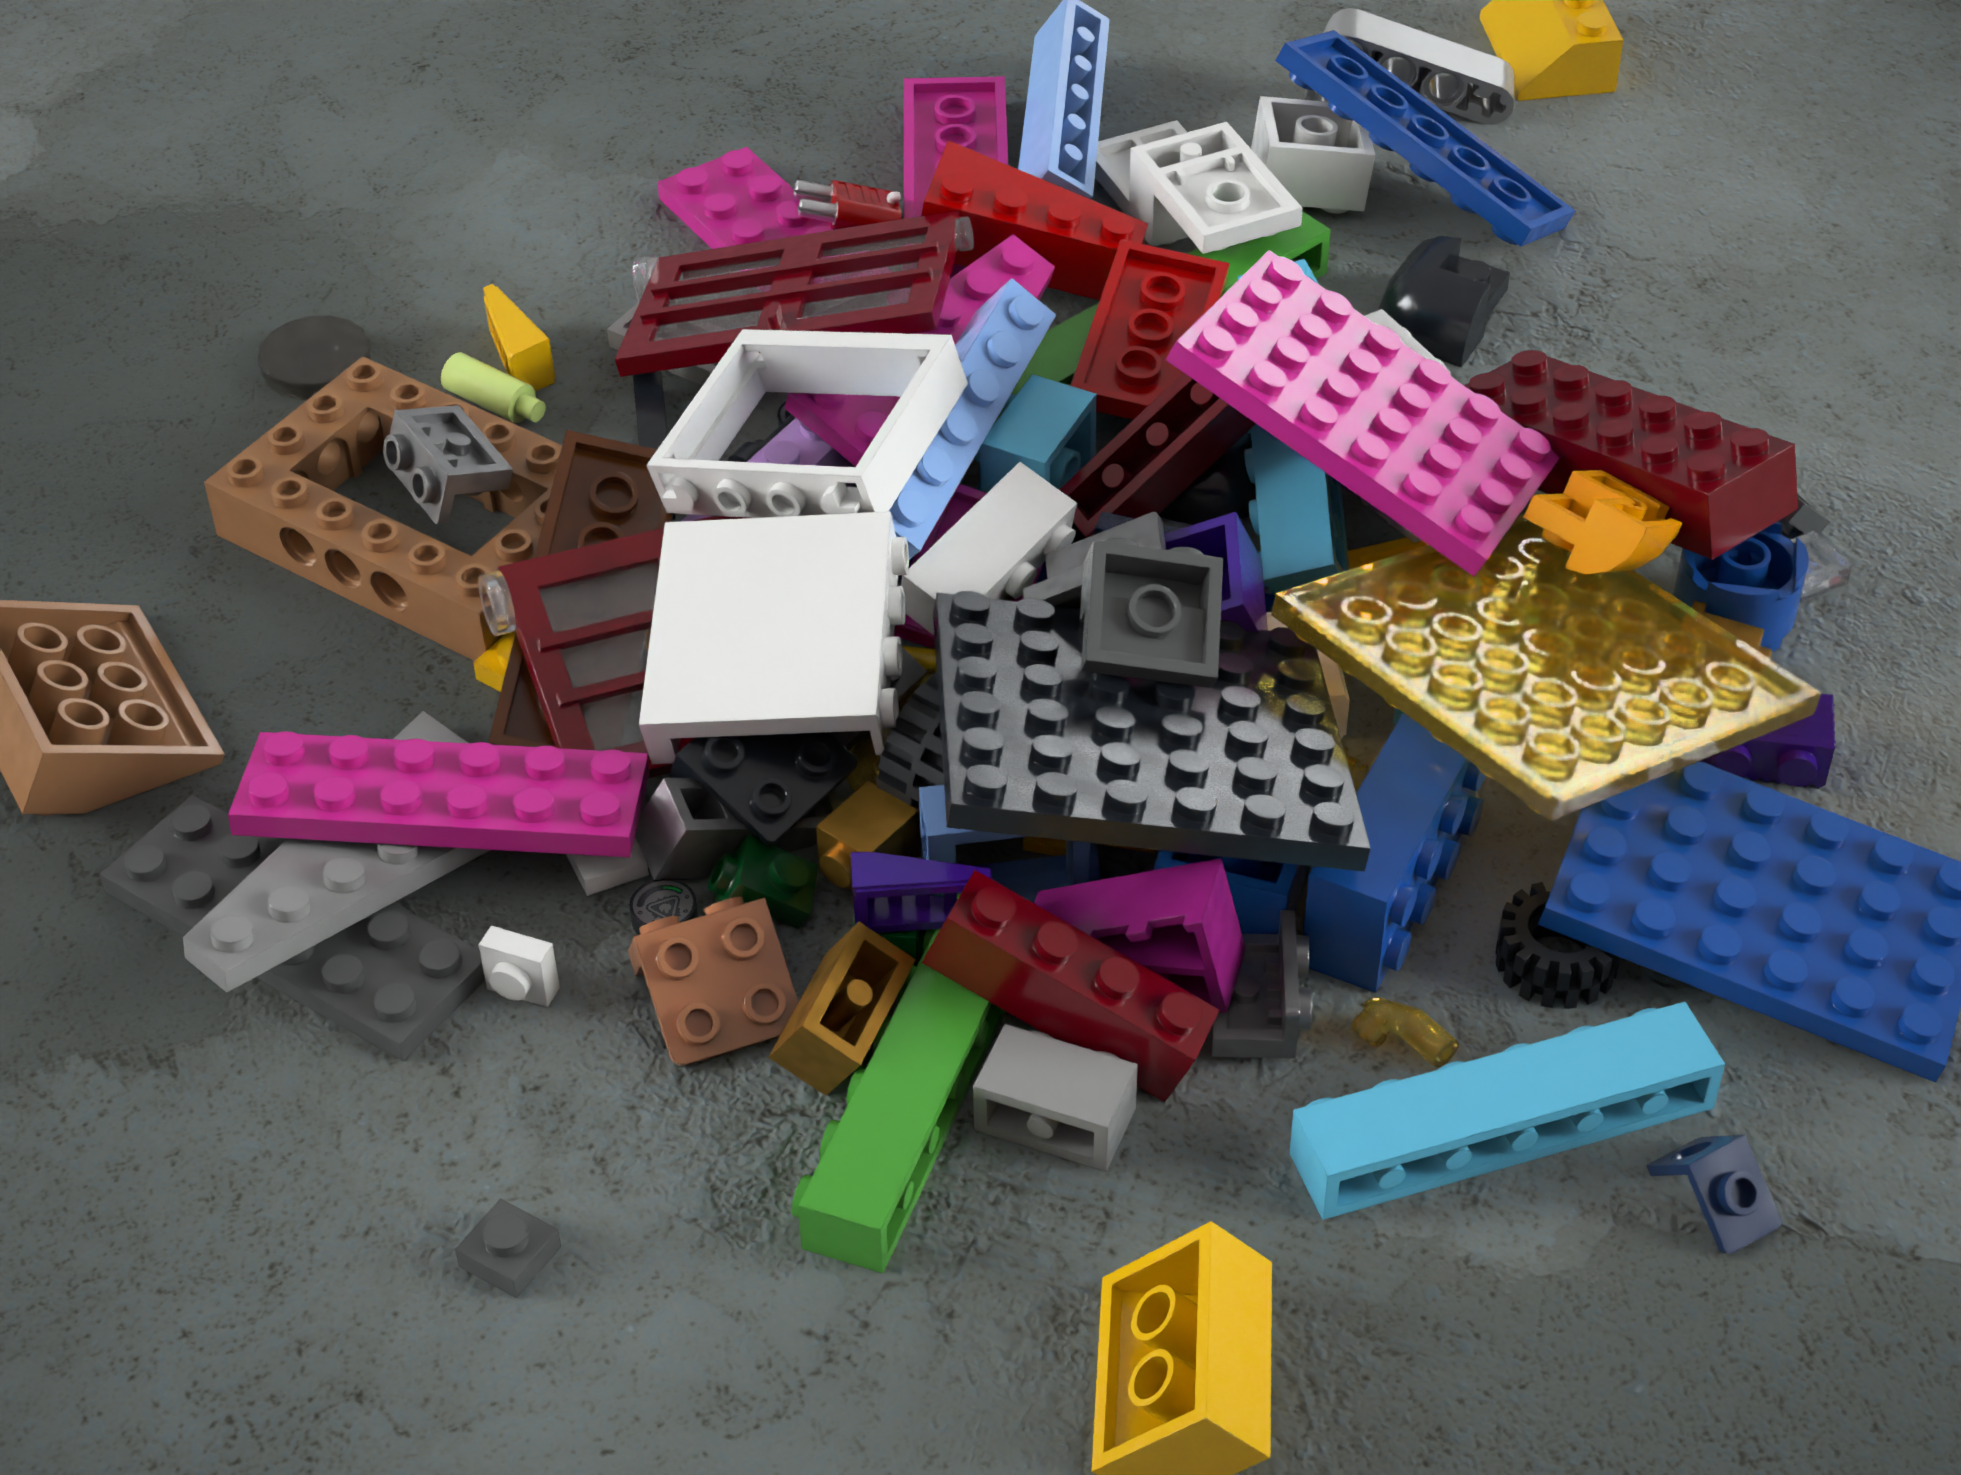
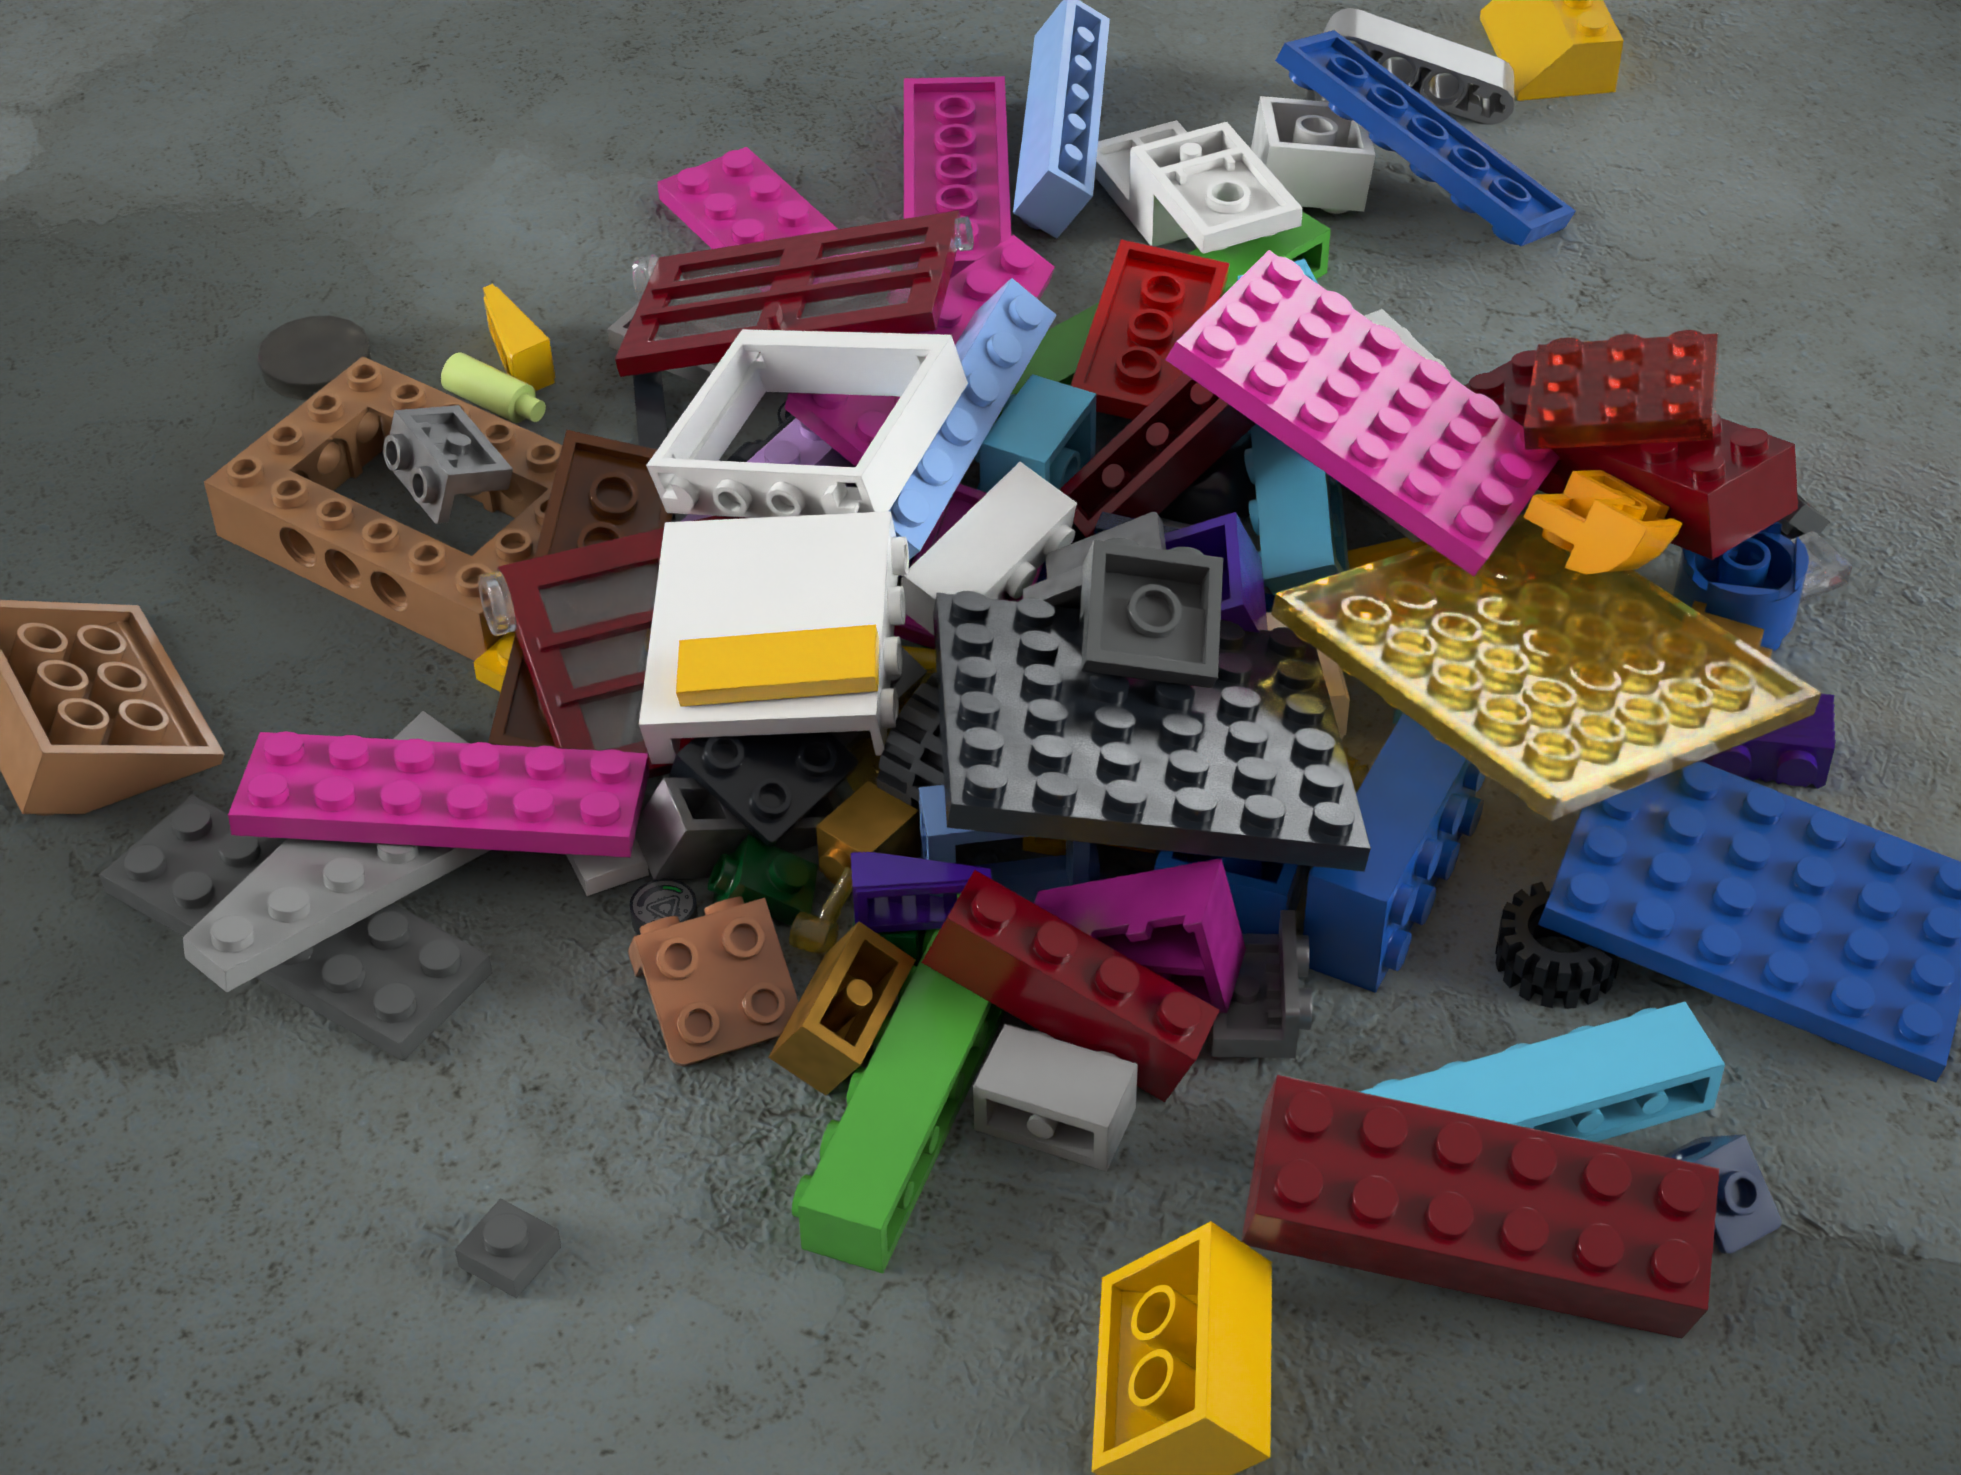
(519, 966): white plate -> none
(778, 665): none -> yellow tile
(821, 932): none -> clear yellow hand
(846, 203): red piece -> none
(1054, 222): red wedge -> none
(1410, 1023): clear yellow arm -> none
(1444, 298): black brick -> none
(1483, 1207): none -> dark red brick
(1623, 391): none -> clear red plate

